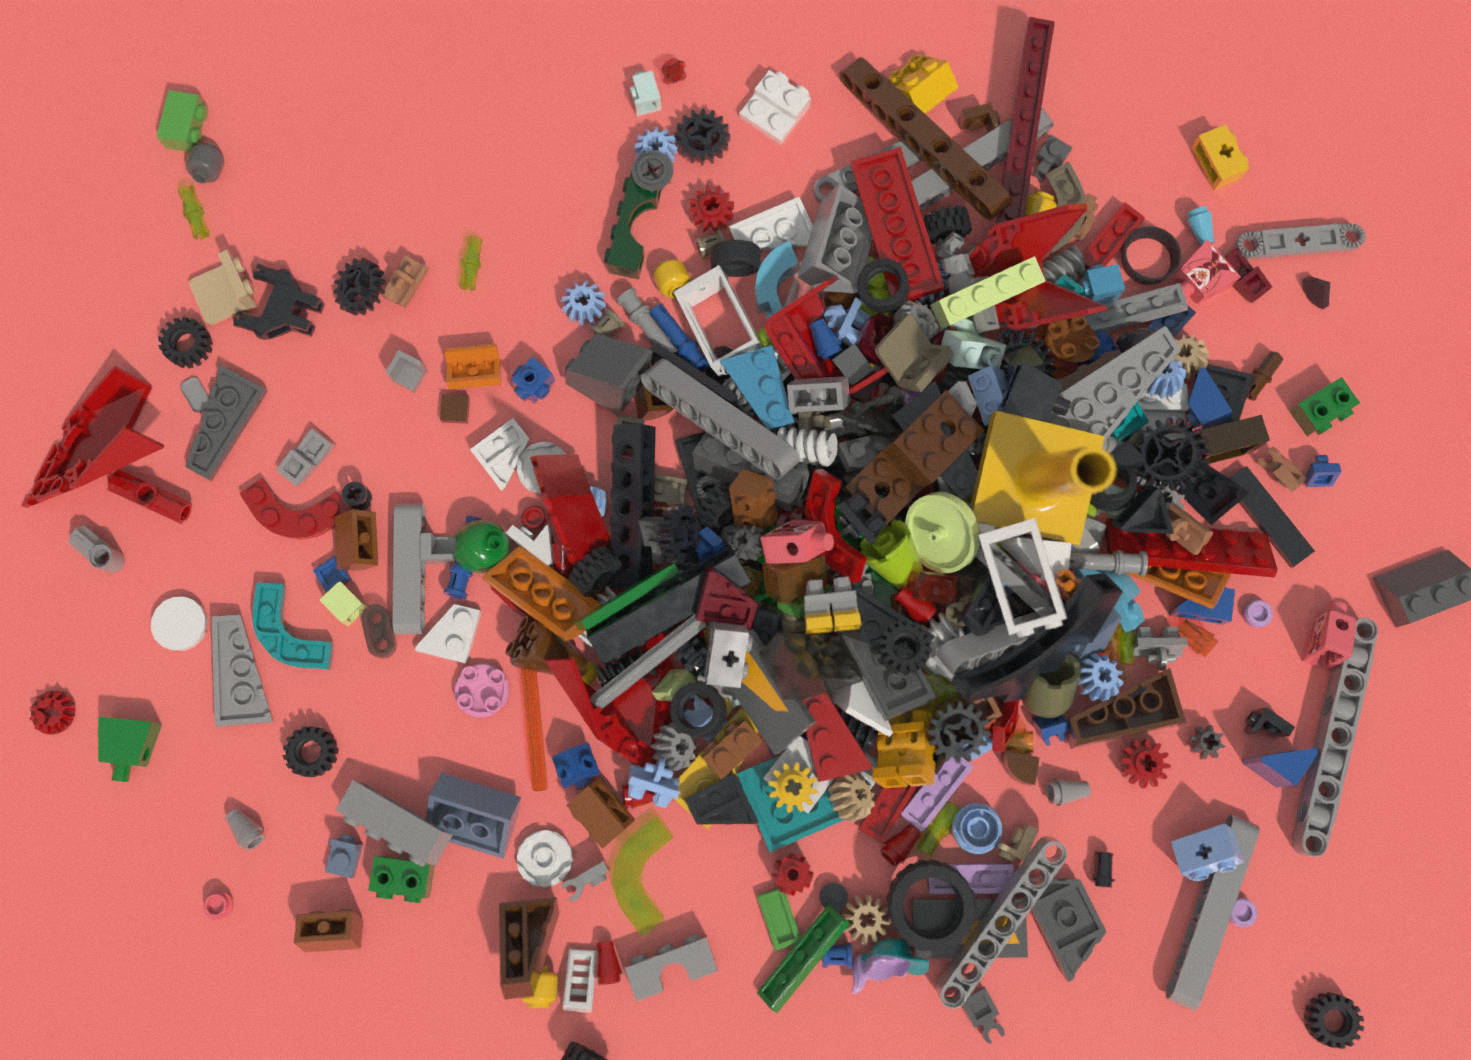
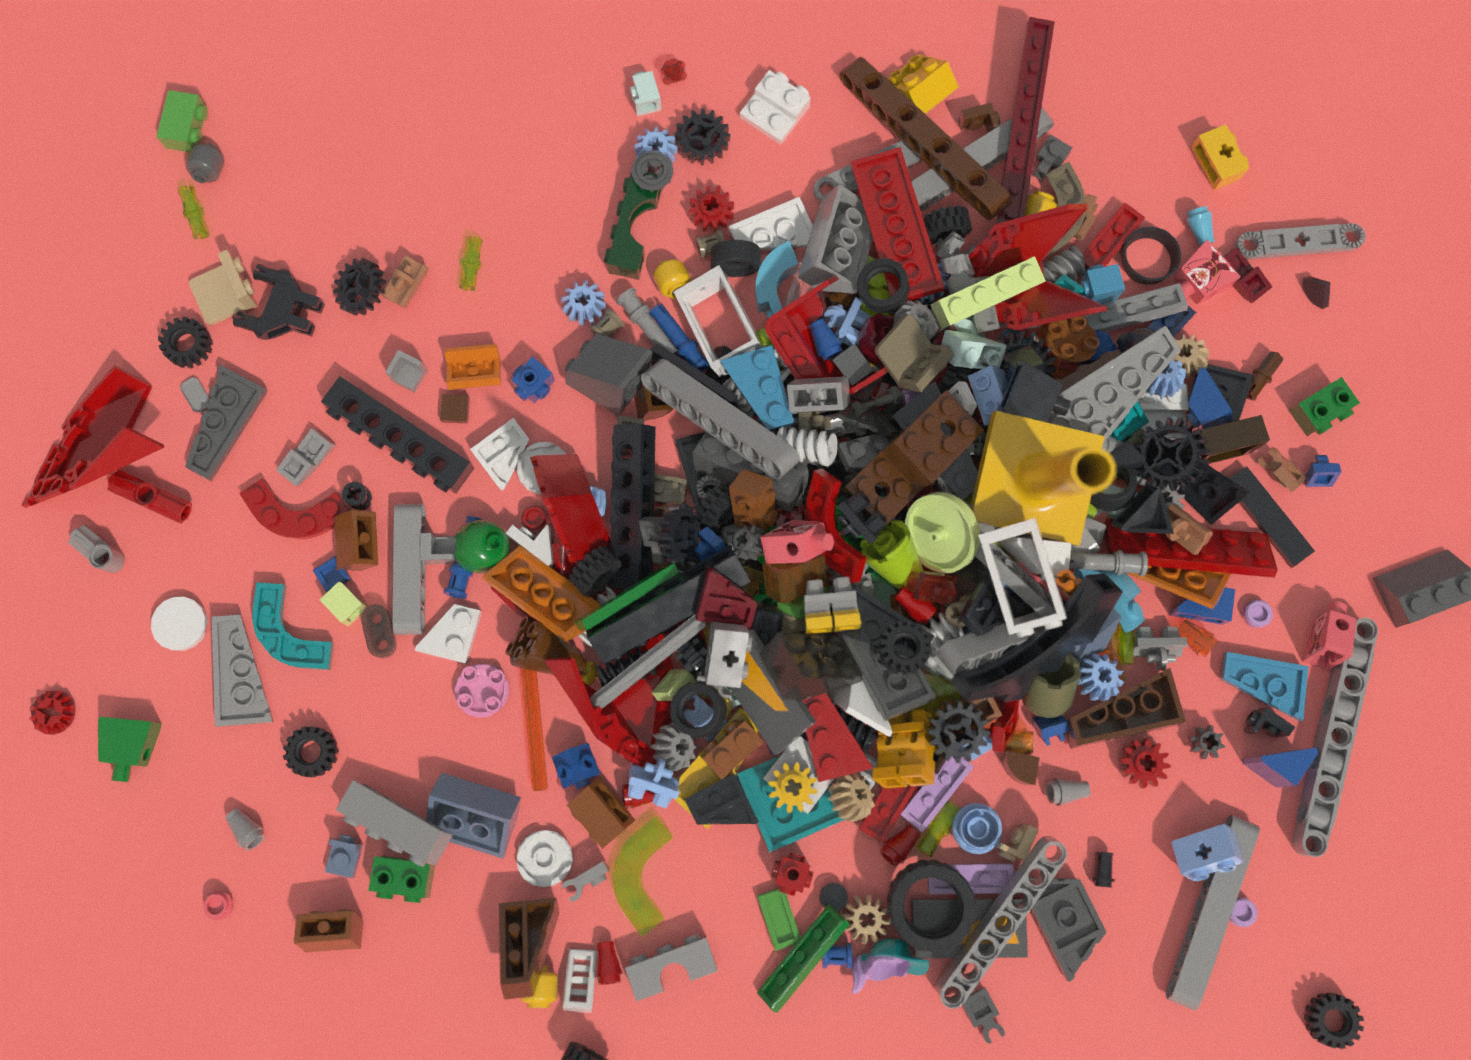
(345, 394): none -> black brick
(1268, 680): none -> dark azure wing

